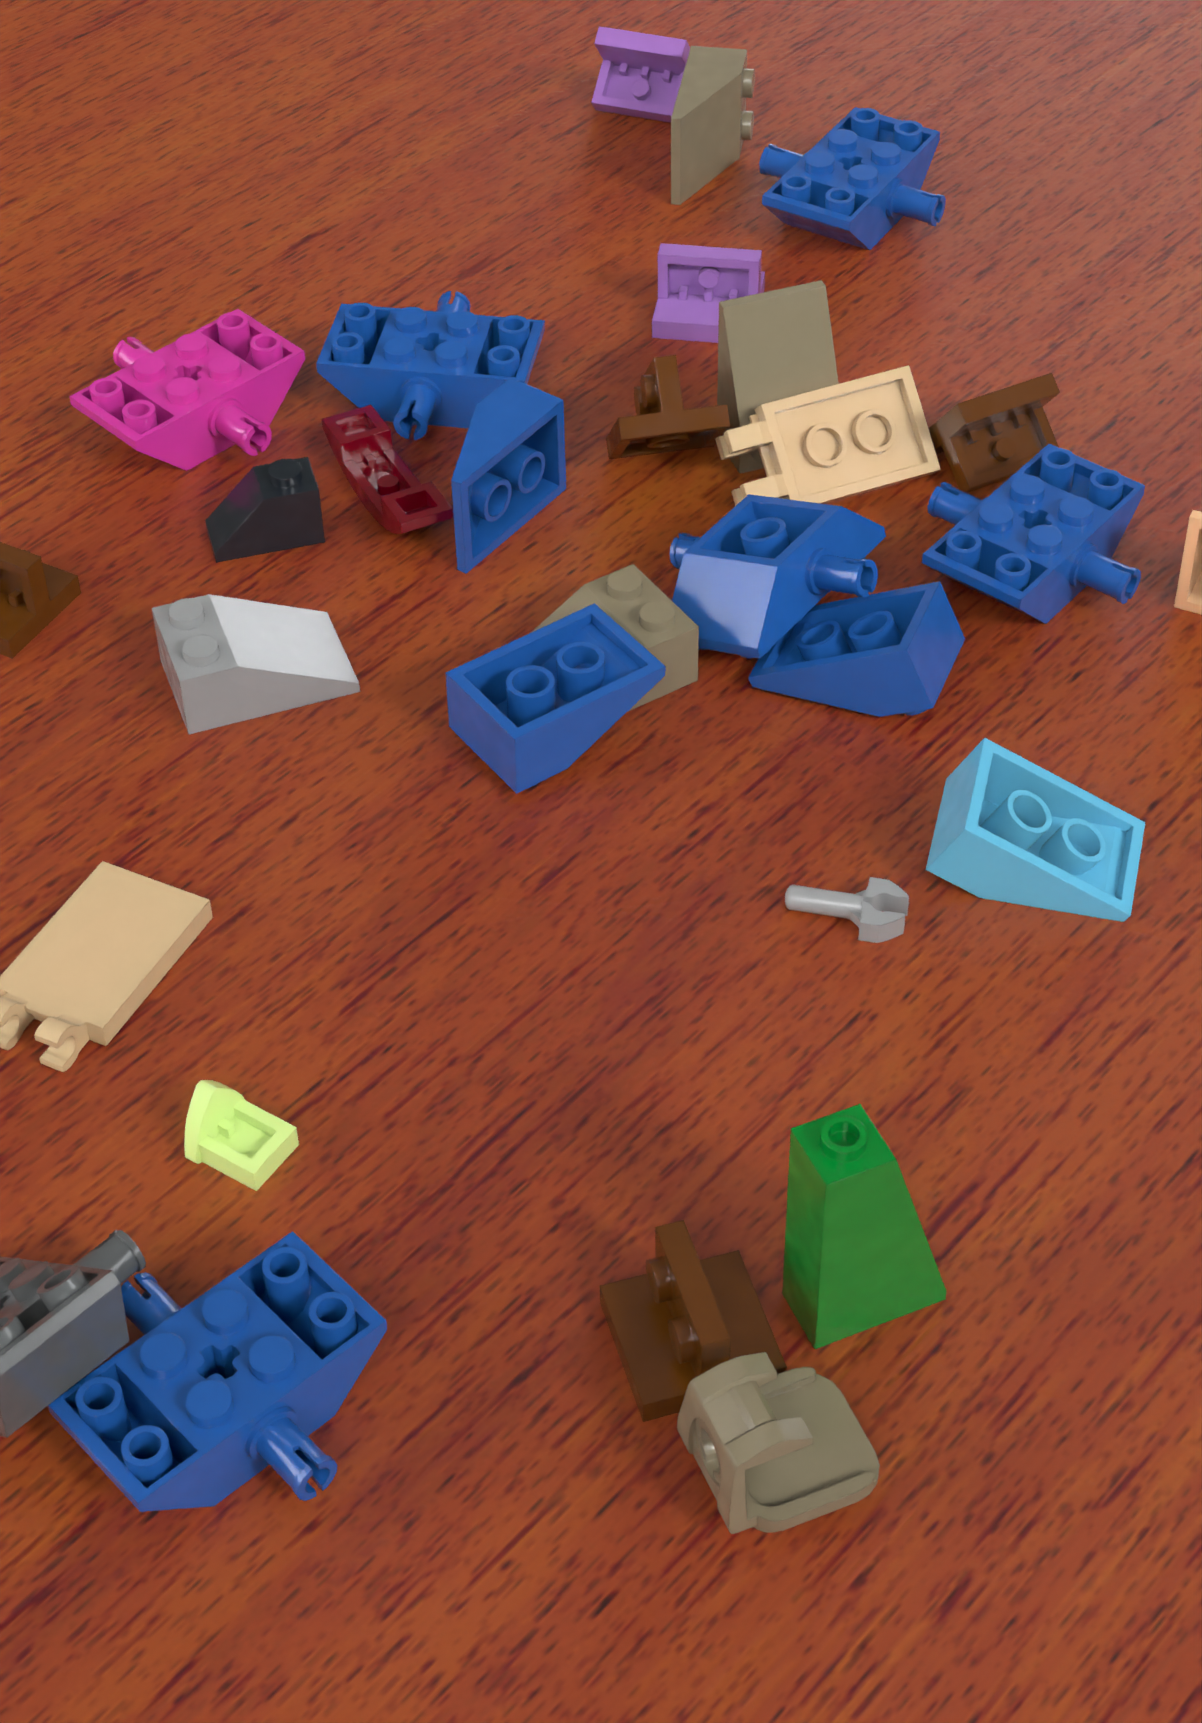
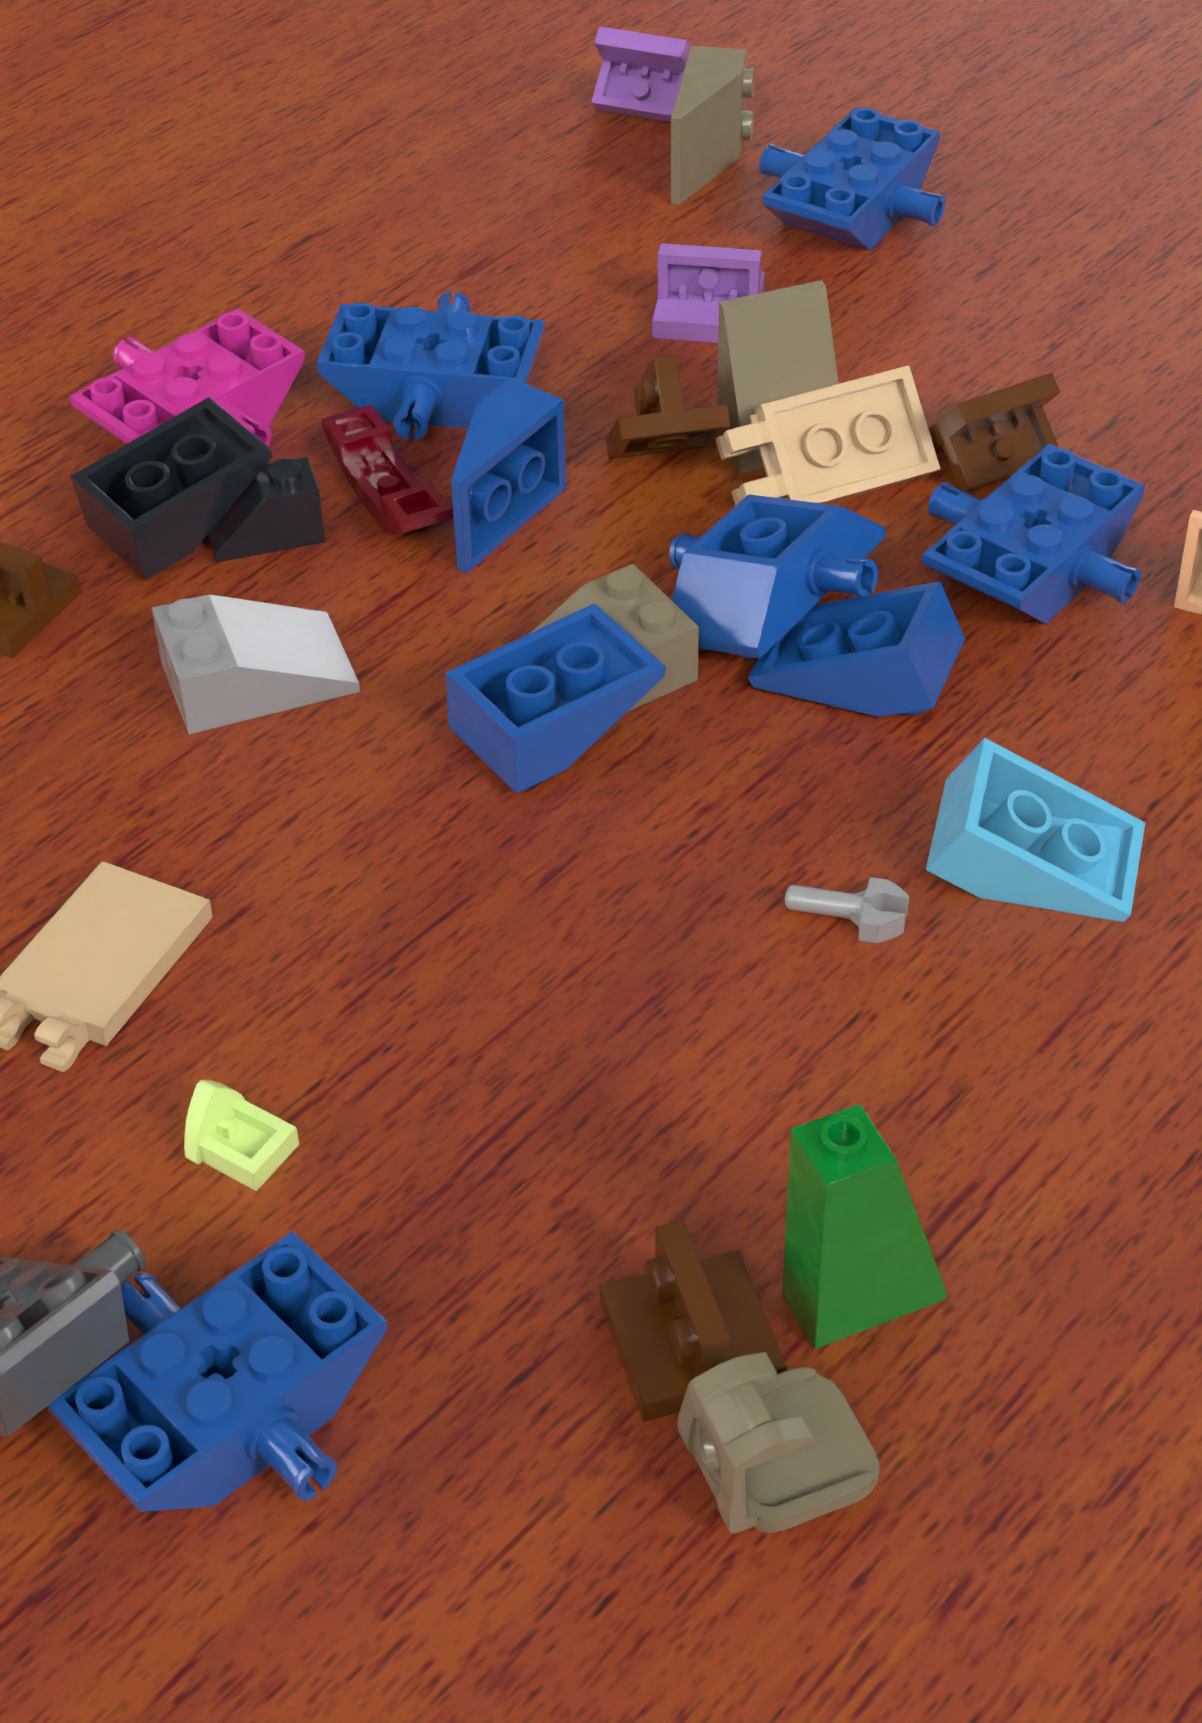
(170, 486): none -> black slope

